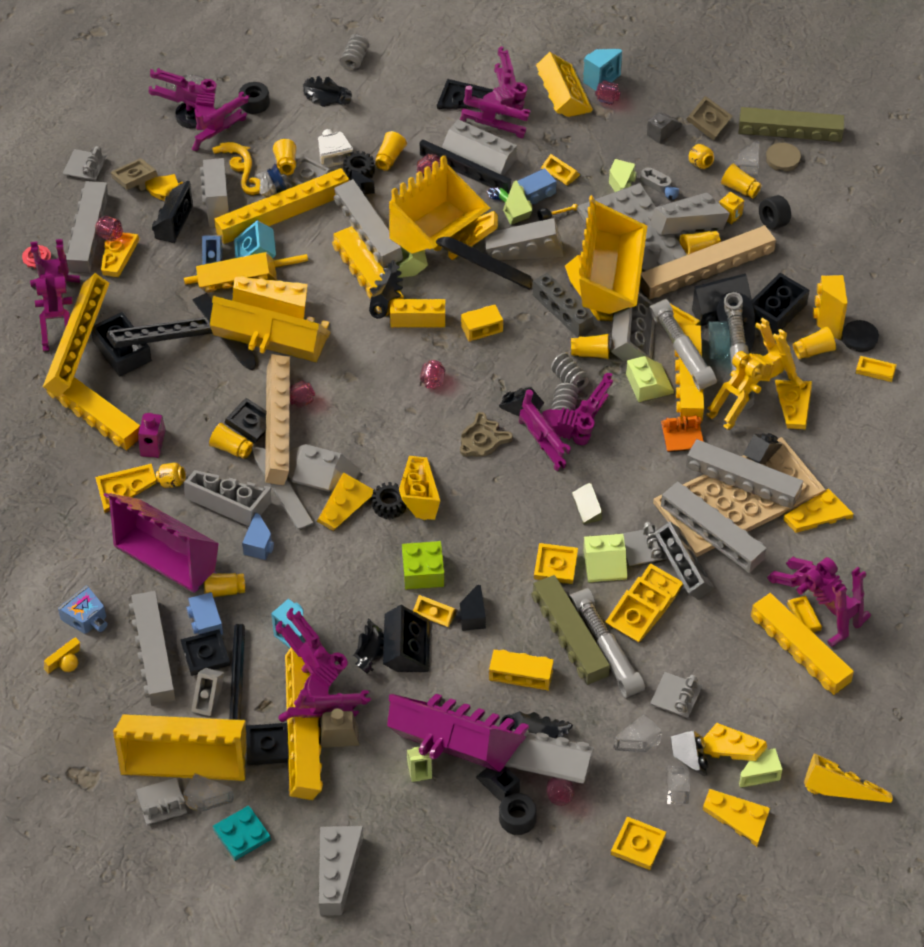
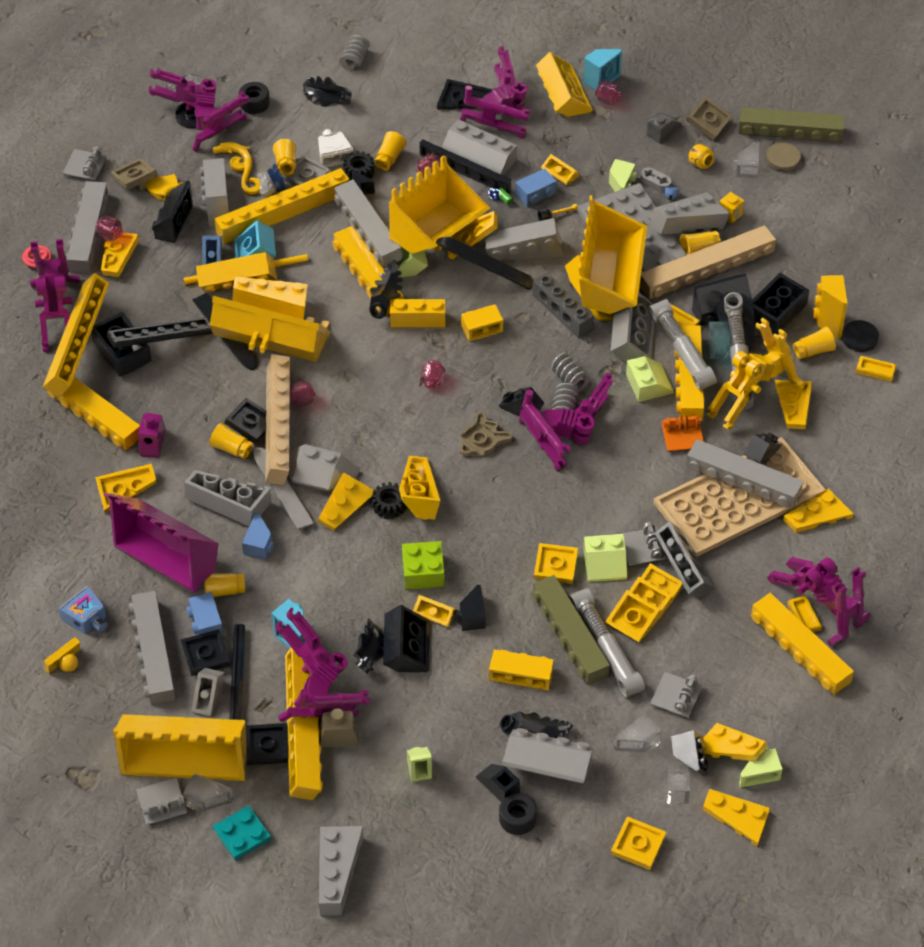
(171, 475): yellow head -> none
(454, 732): magenta piece -> none
(517, 206): yellowish green slope -> none
(560, 791): clear pink head -> none
(587, 504): slope -> none
(591, 346): yellow plant -> none
(713, 526): light grey brick -> none
(740, 181): yellow plant -> none
(775, 212): black tyre -> none
(828, 779): yellow wedge -> none

